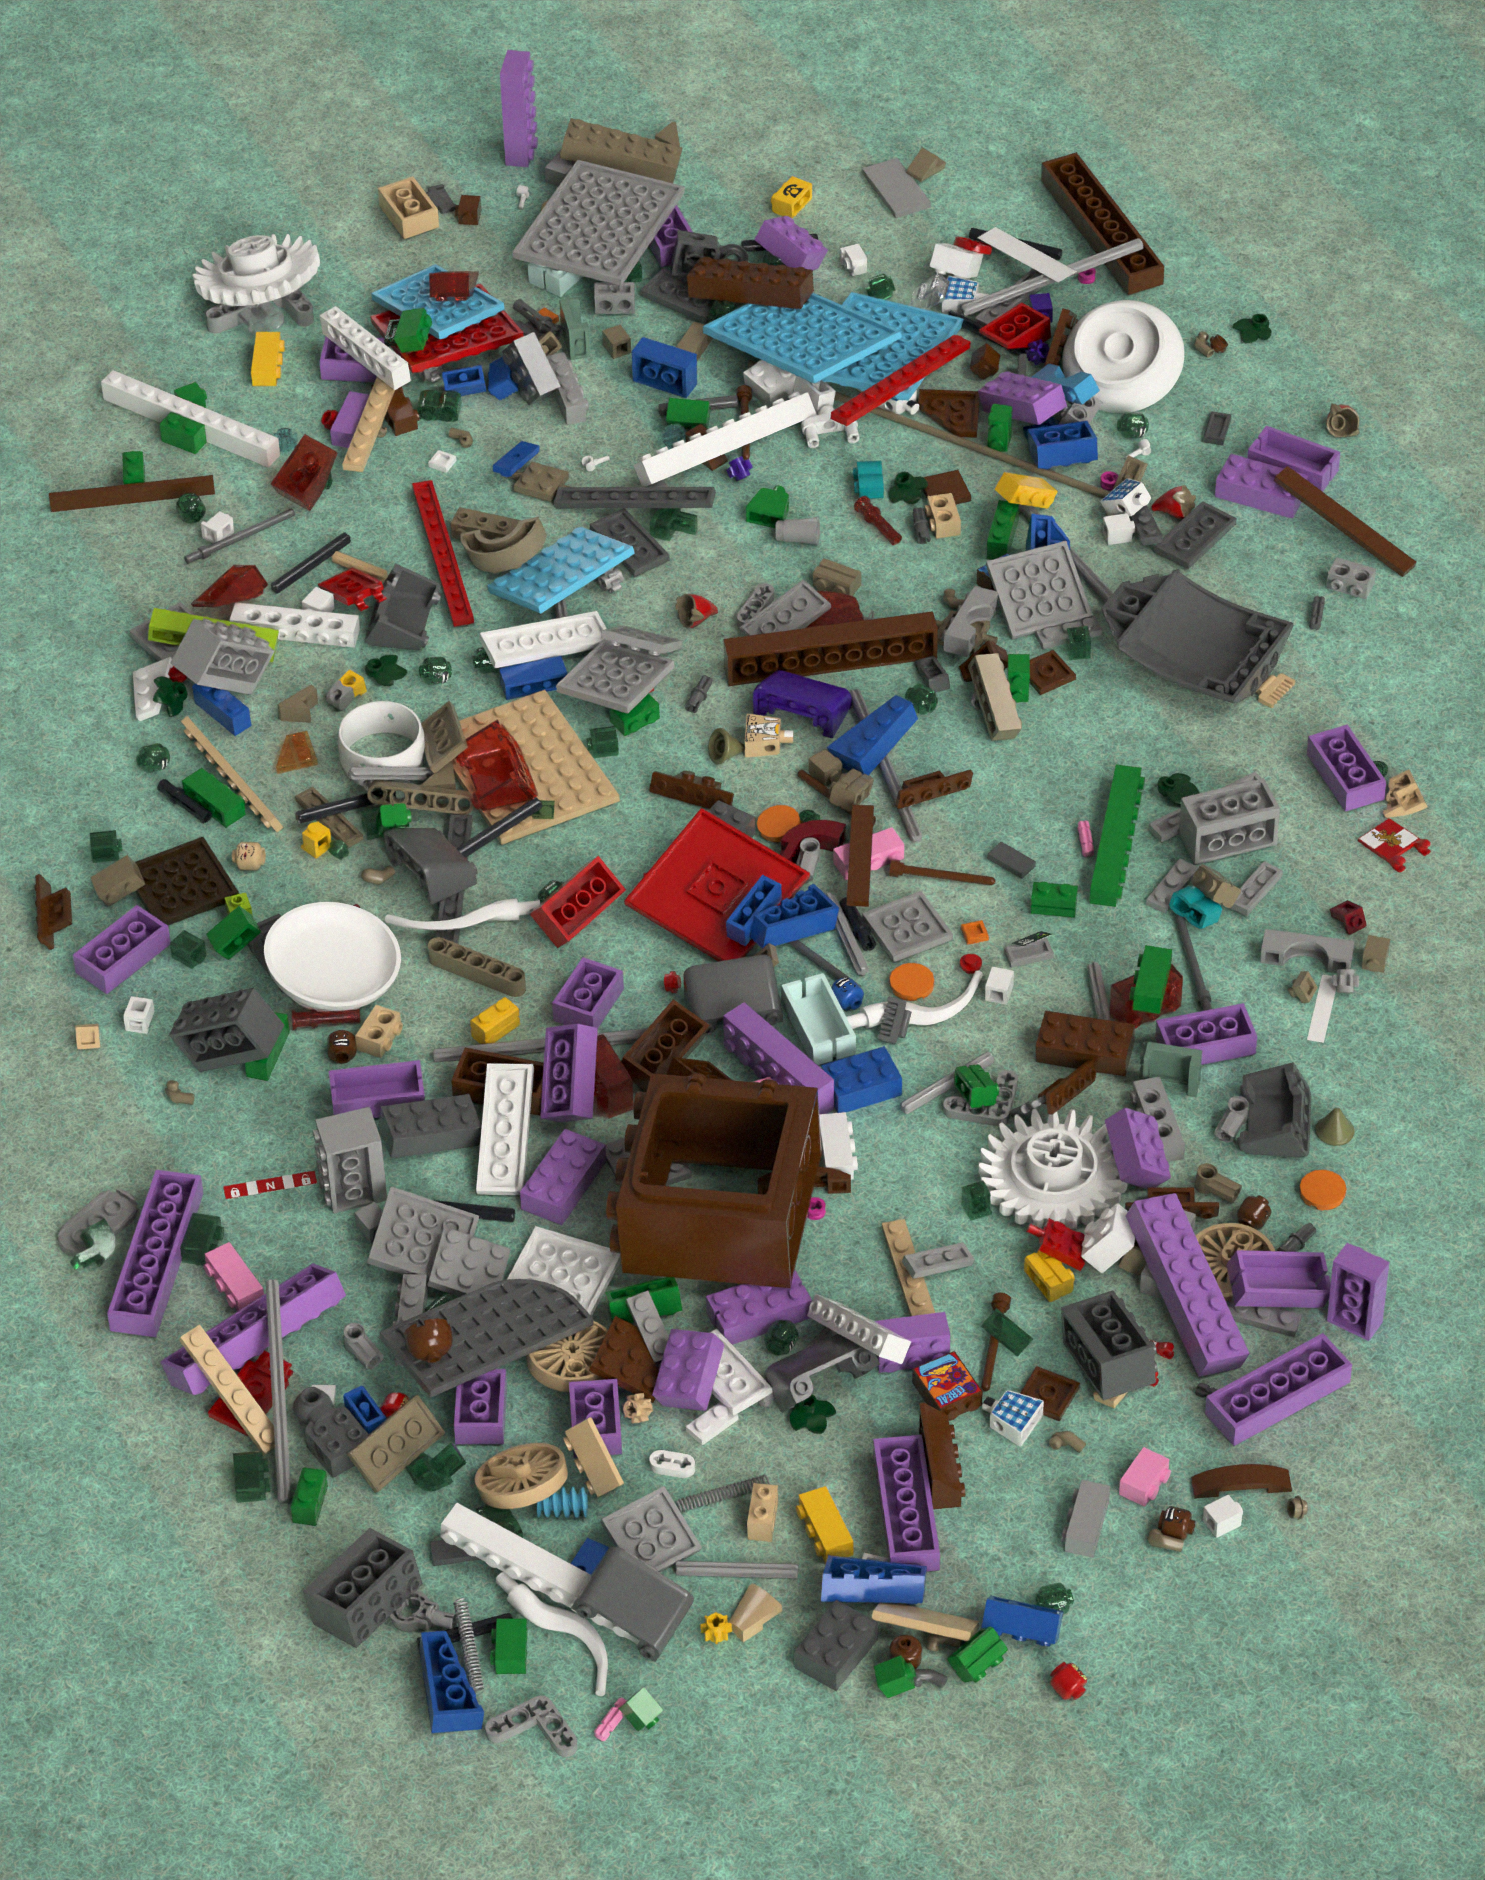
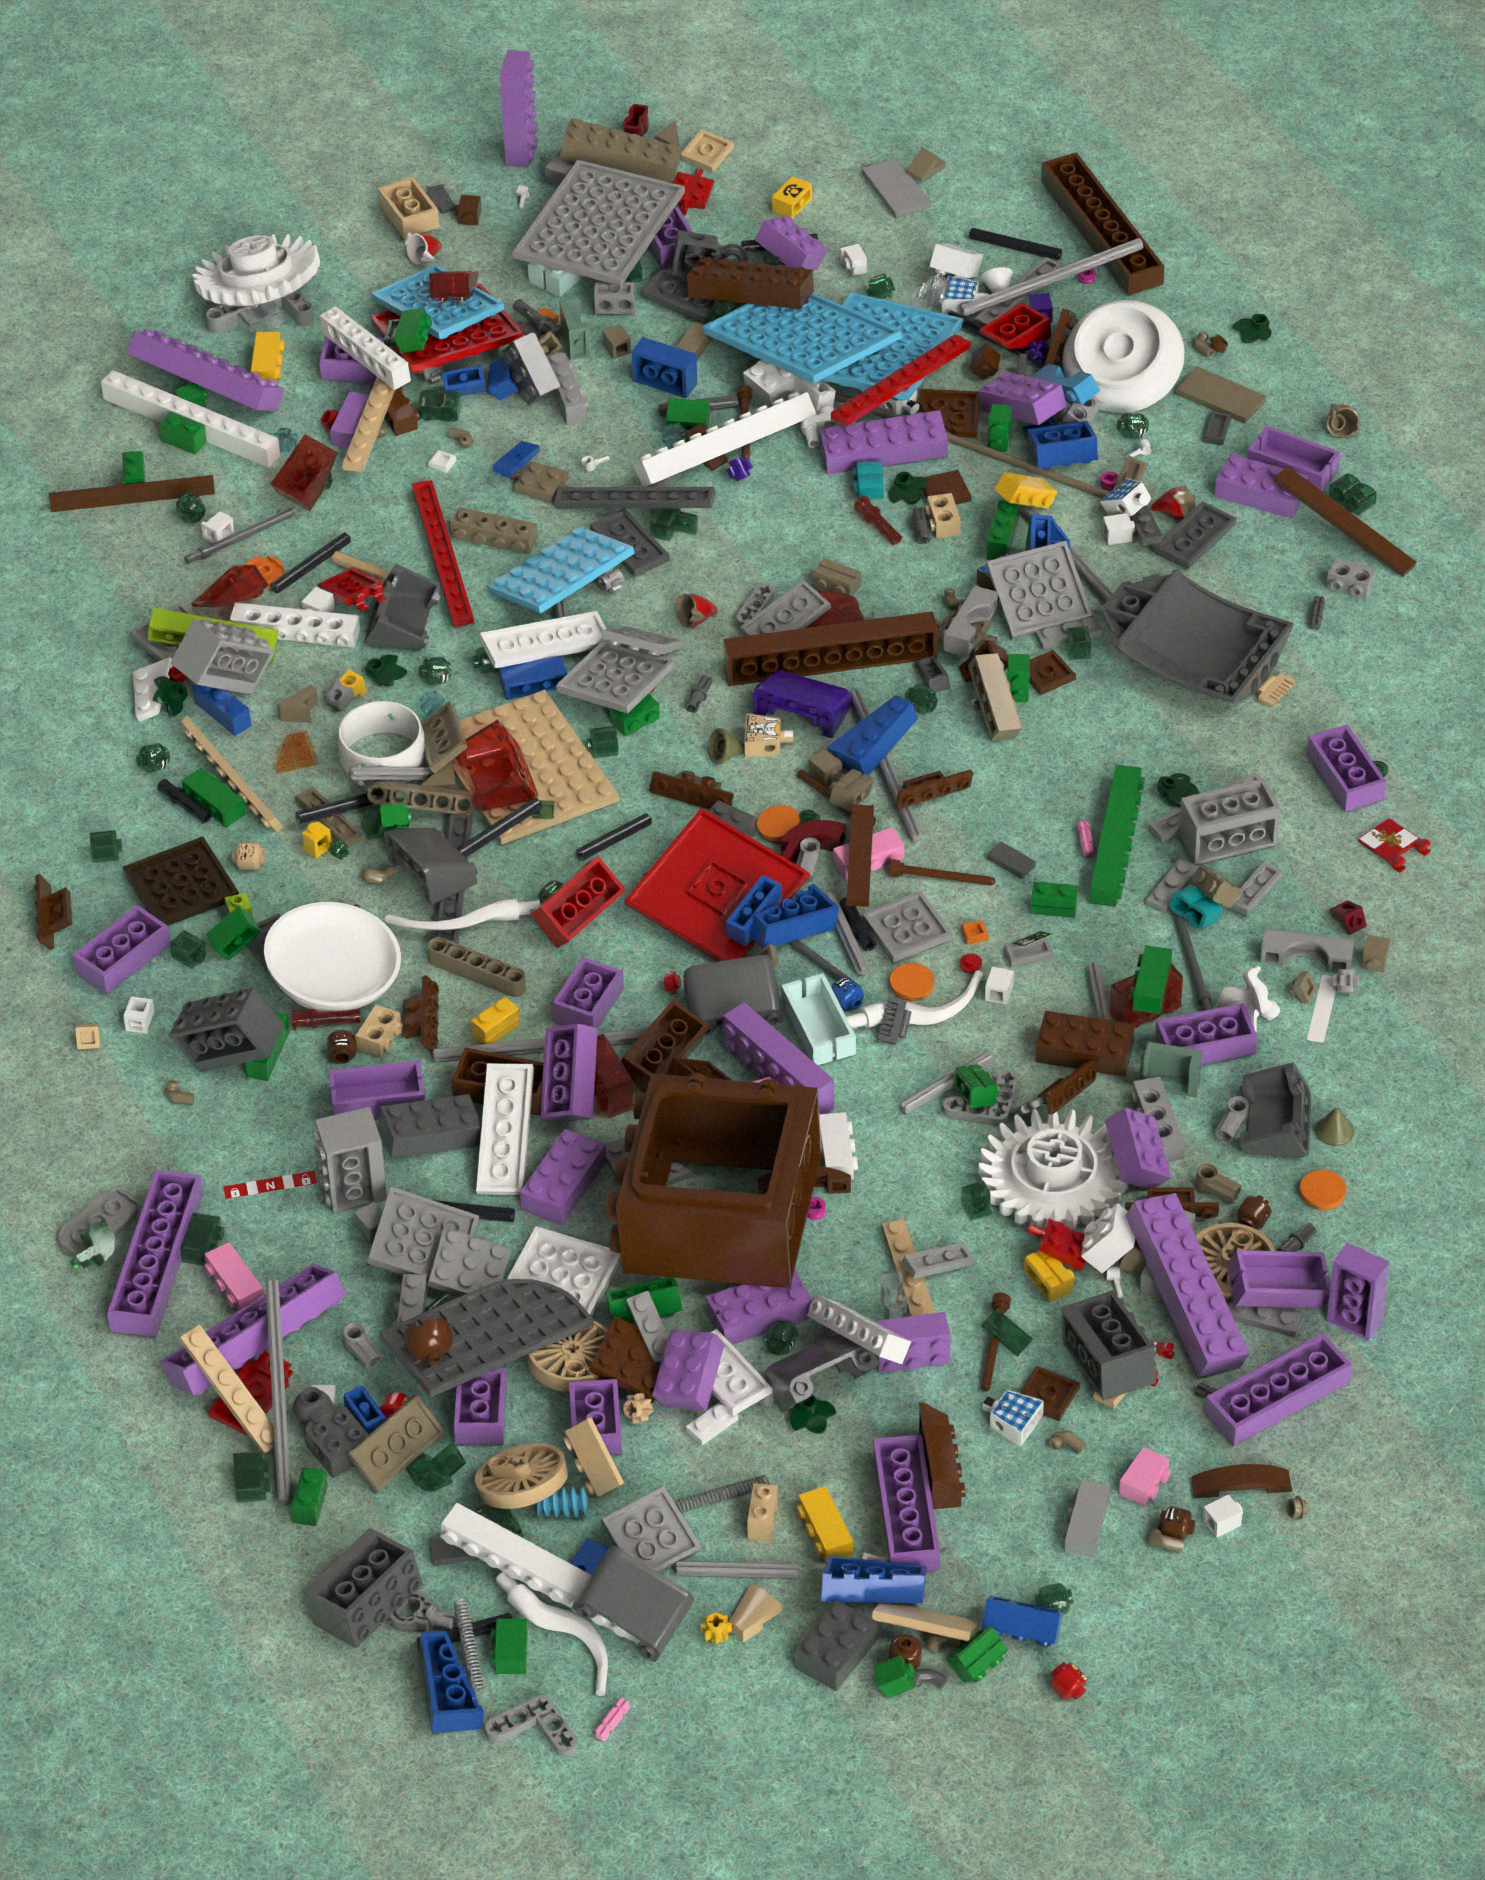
(117, 880): dark tan brick -> none
(206, 370): none -> medium lavender brick
(269, 567): none -> orange tile
(421, 247): none -> white hat
(421, 1015): none -> reddish brown bracket
(431, 702): none -> clear light blue gear
(508, 551): dark tan brick -> none
(613, 836): none -> black axle
(637, 121): none -> dark red brick
(641, 1710): brick -> none
(672, 1464): white beam -> none
(696, 190): none -> red plate
(707, 150): none -> tan plate
(768, 507): green torso -> none
(799, 530): light grey plant -> none
(864, 1079): blue brick -> none
(887, 439): none -> medium lavender brick
(893, 1295): none -> clear brick
(947, 1385): brick -> none
(971, 245): red tile -> none
(997, 278): none -> white hat
(1027, 254): white sticker -> none
(1113, 1274): none -> white hand
(1220, 394): none -> dark tan tile
(1252, 996): none -> white animal
(1353, 494): none -> clear green brick
(1403, 796): tan slope -> none

